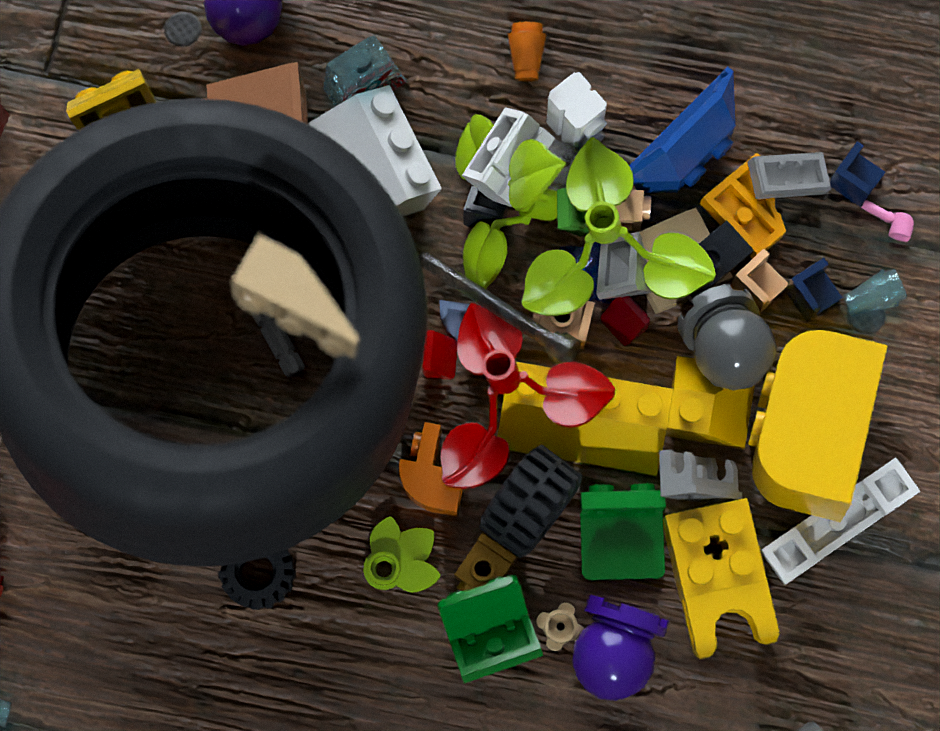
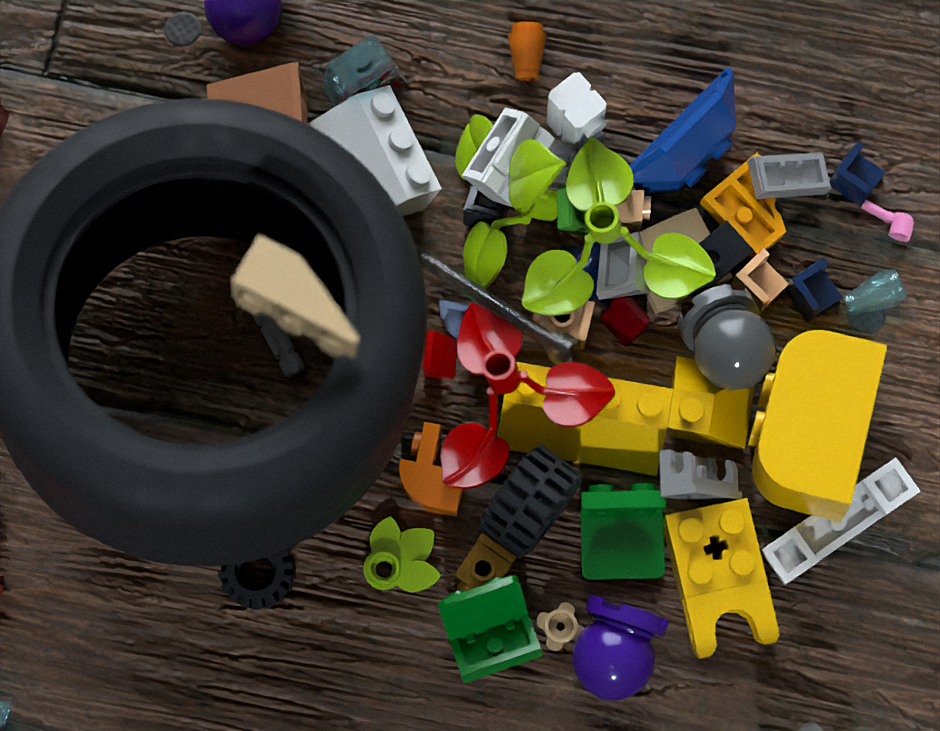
(122, 93): yellow slope -> none

